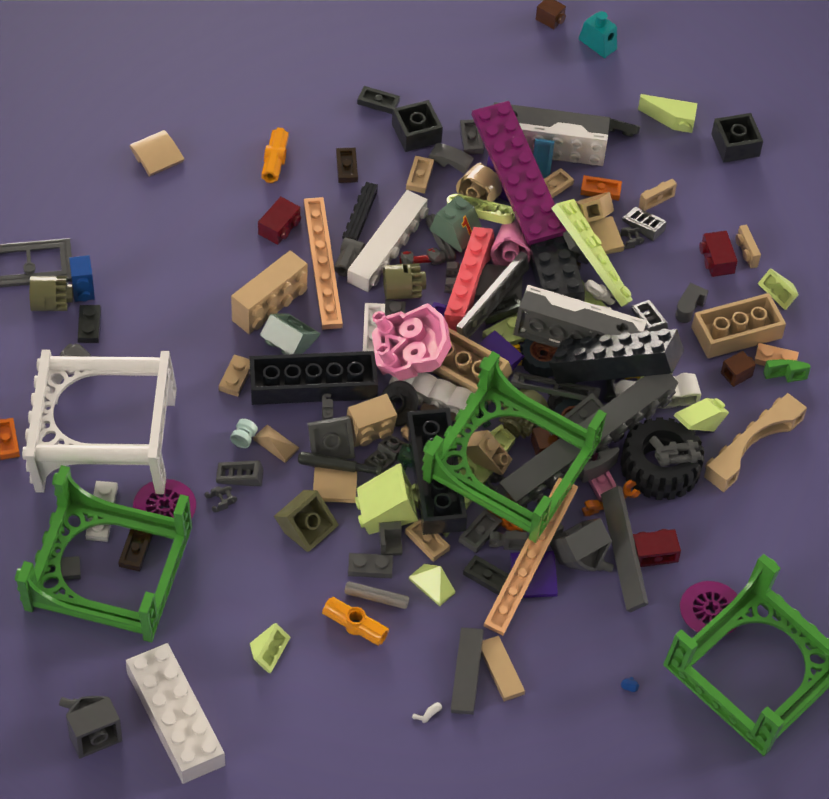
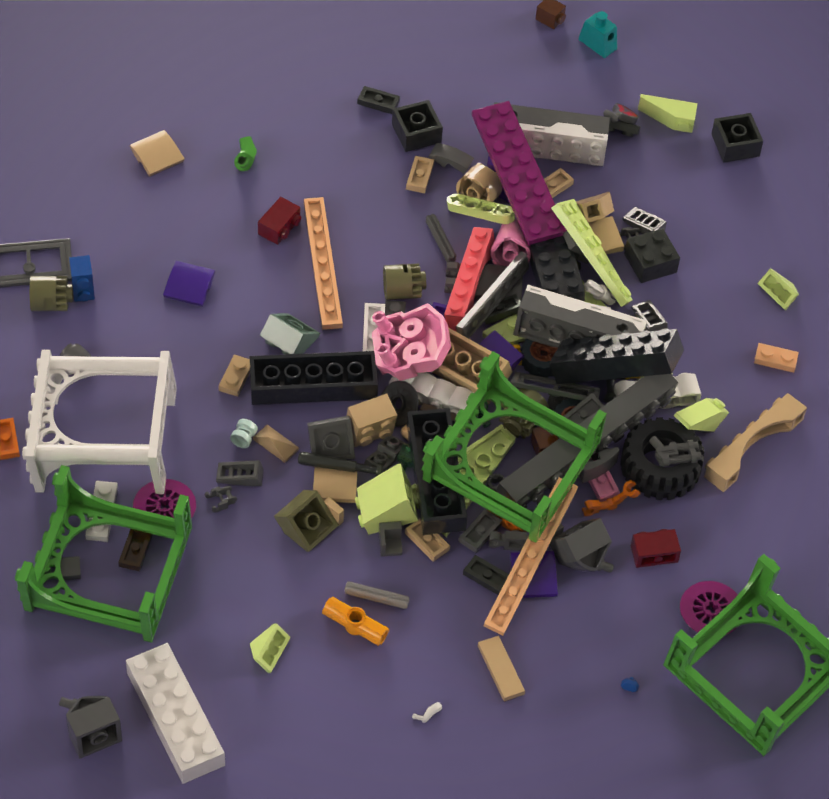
(89, 323): pearl dark grey plate -> none
(189, 283): none -> dark purple slope
(247, 154): none -> bright green arm
(269, 292): tan brick -> none
(275, 155): light orange piece -> none
(327, 407): dark grey piece -> none
(336, 510): none -> tan tile
(346, 165): dark brown plate -> none
(348, 253): dark grey piece -> none
(361, 211): black piece -> none
(370, 565): dark grey plate -> none
(387, 241): white brick -> none
(433, 255): dark grey piece -> none
(433, 582): yellowish green slope -> none
(455, 223): sand green slope -> none
(467, 671): dark grey tile -> none
(471, 137): dark grey plate -> none
(487, 452): tan slope -> none
(543, 155): dark azure tile -> none
(594, 186): orange plate -> none
(622, 113): none -> dark grey piece
(624, 549): dark grey tile -> none
(652, 255): none -> pearl dark grey brick
(657, 195): tan plate -> none
(688, 302): dark grey leg -> none
(718, 253): dark red brick -> none
(738, 325): tan brick -> none
(738, 368): reddish brown brick -> none
(749, 248): tan plate -> none
(791, 369): bright green slope -> none

